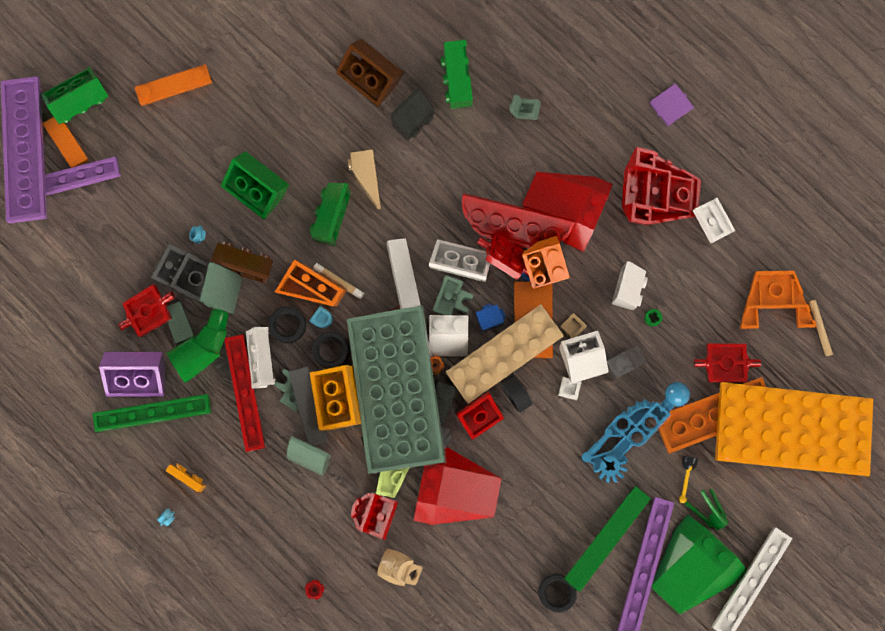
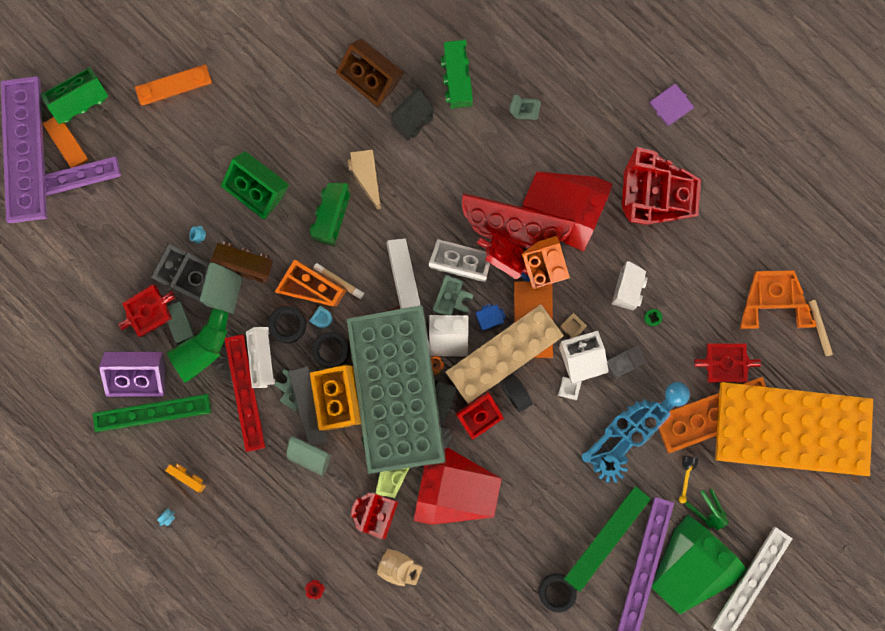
(713, 220): white plate -> none

